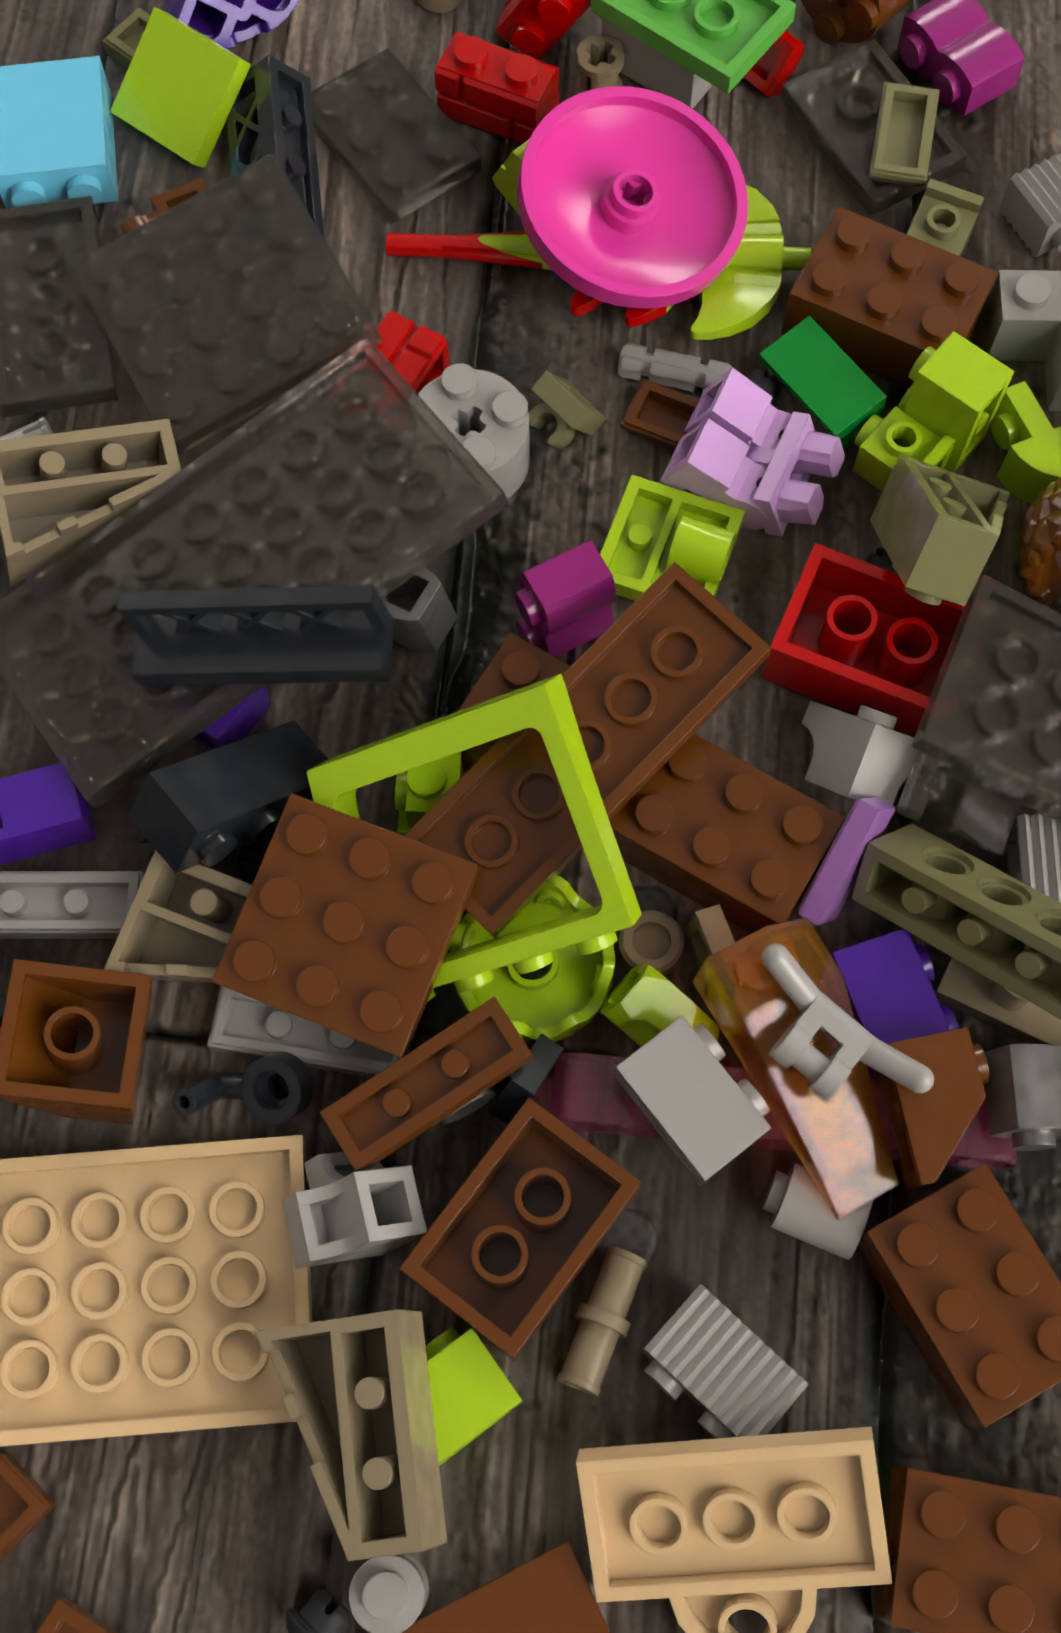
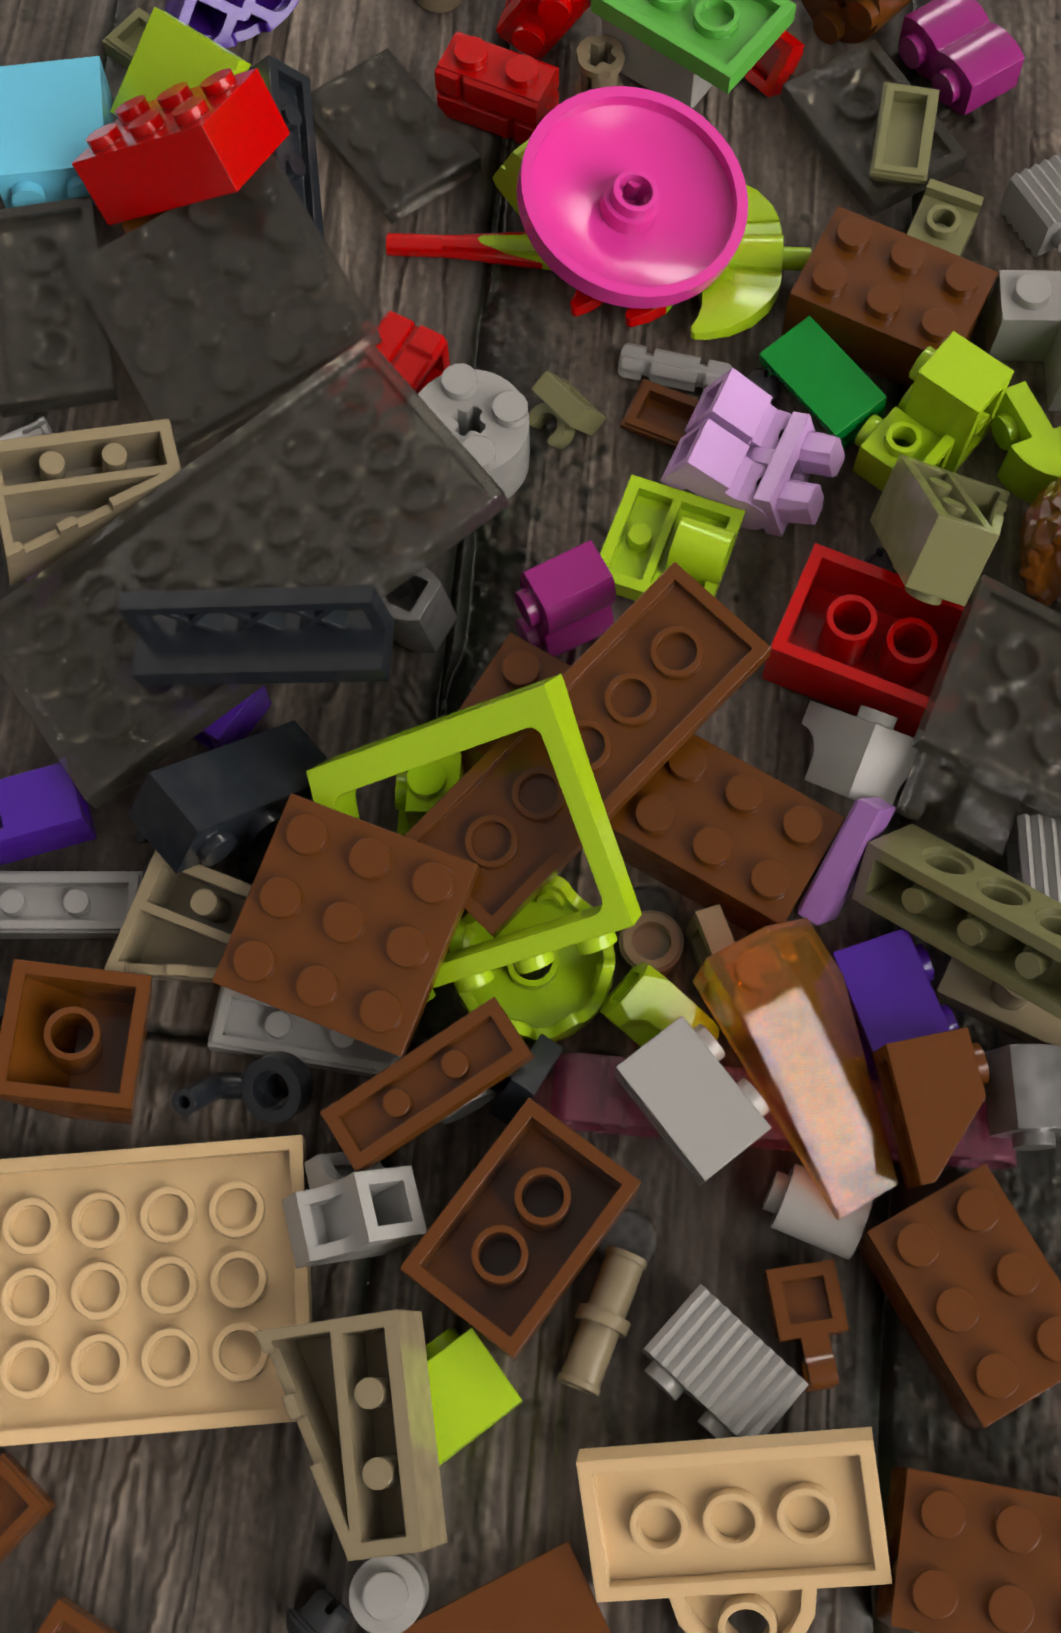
(181, 146): none -> red brick
(808, 1309): none -> reddish brown plate
(852, 1039): light grey piece -> none

